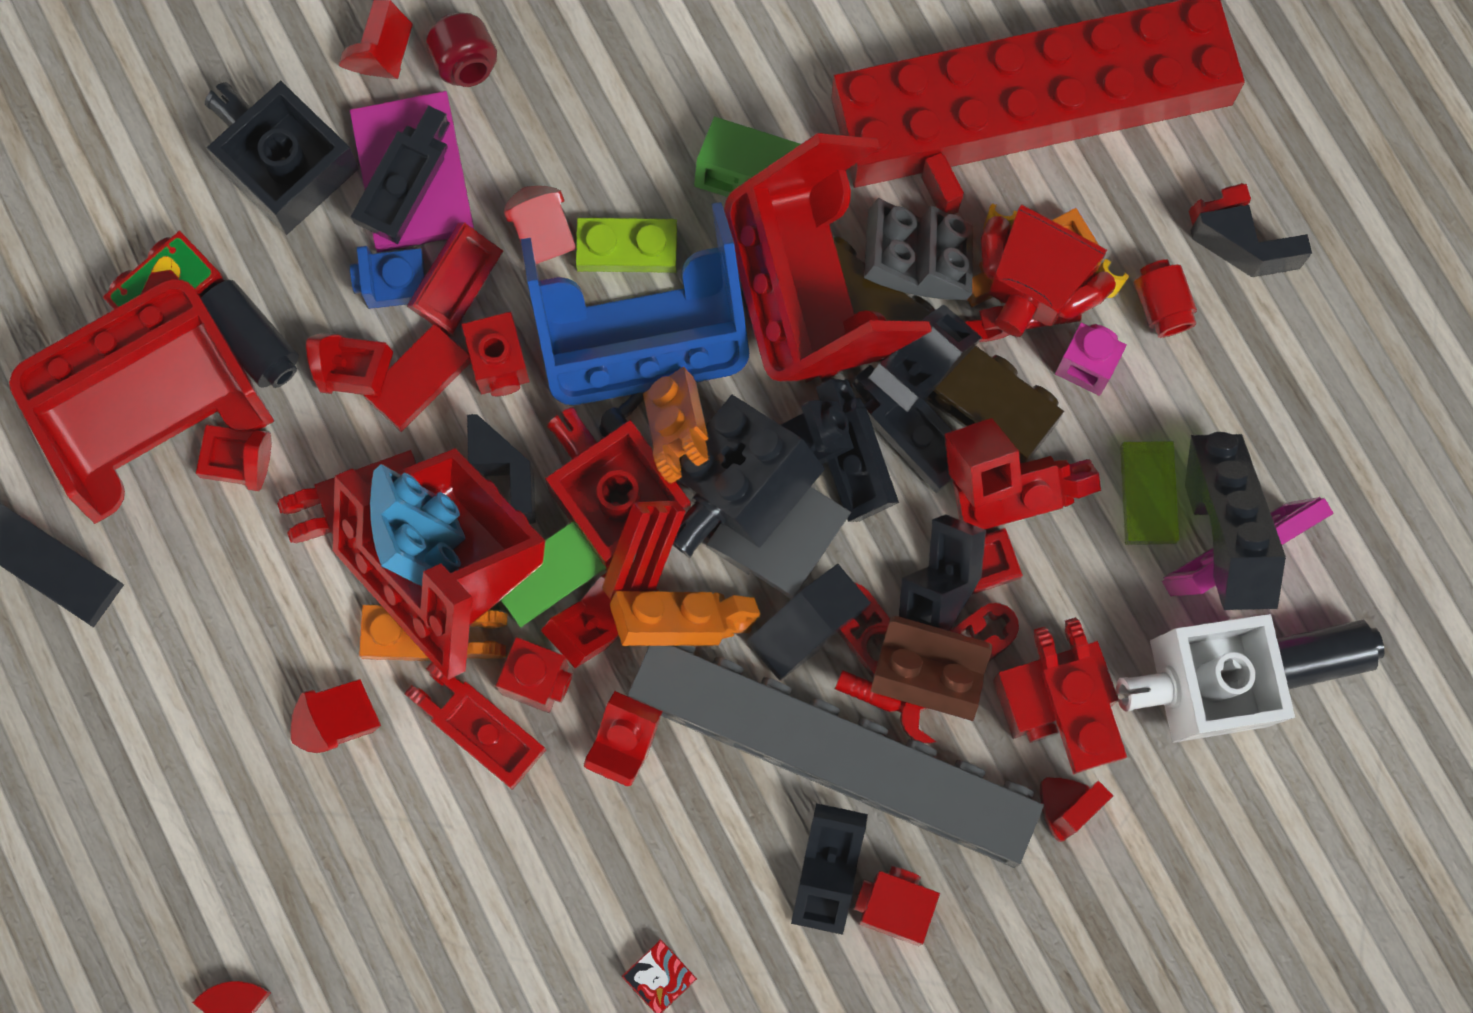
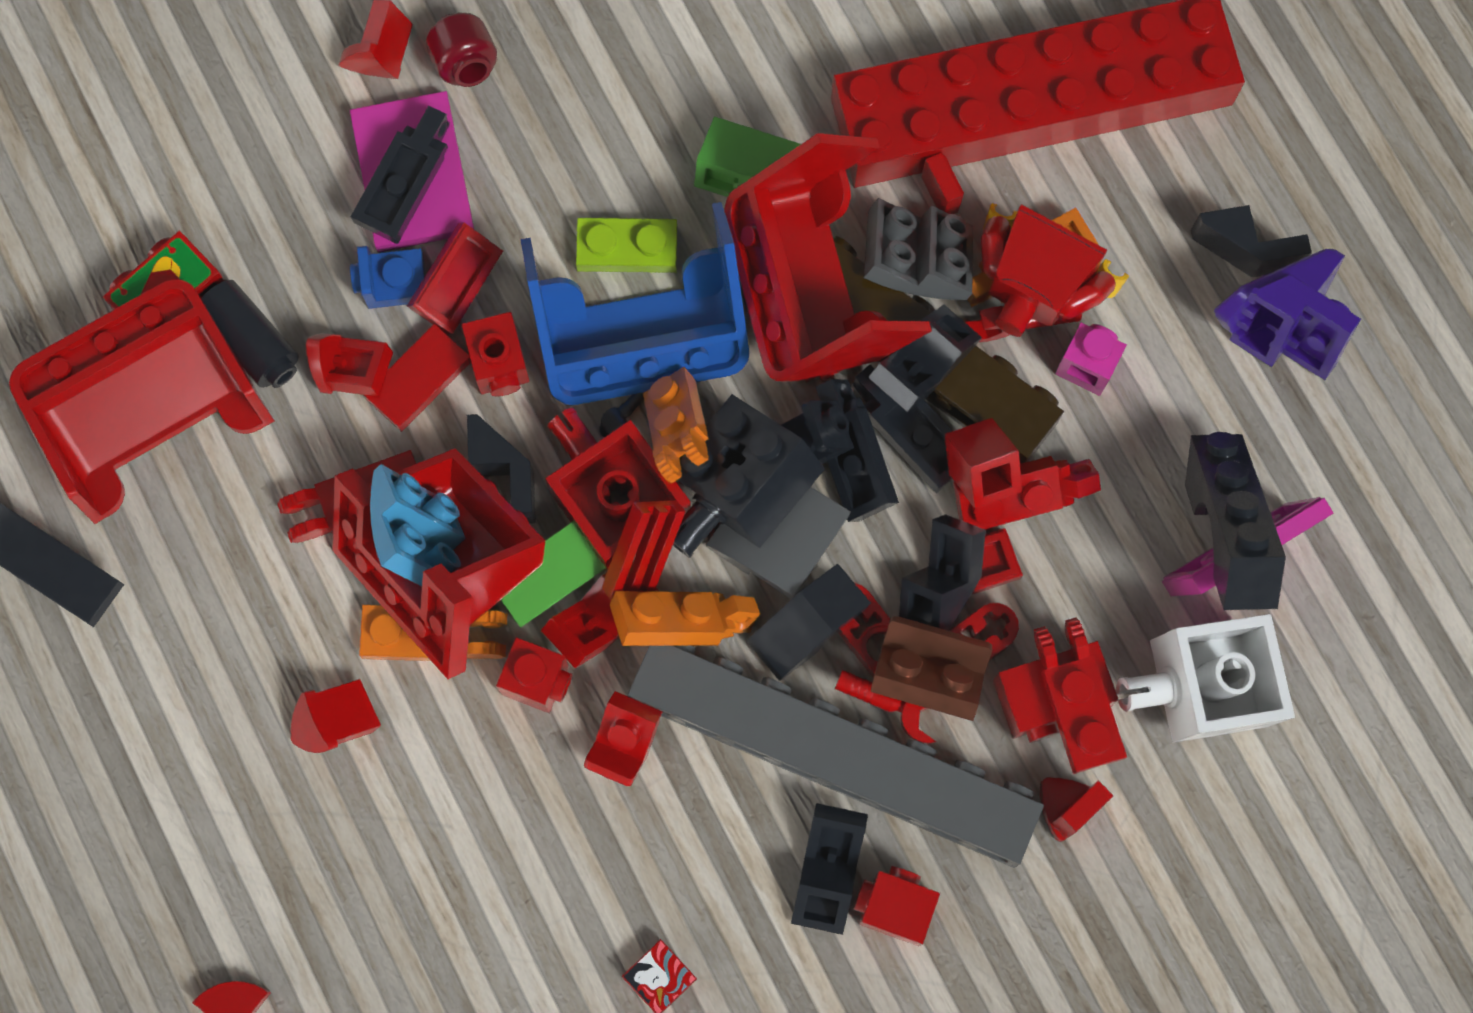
(235, 456): red tile -> none
(263, 134): black brick -> none
(480, 729): red hinge -> none
(539, 215): tile -> none
(1149, 493): clear neon green tile -> none
(1166, 298): red brick -> none
(1233, 197): red tile -> none
(1292, 315): none -> dark purple piece
(1330, 653): black brick -> none

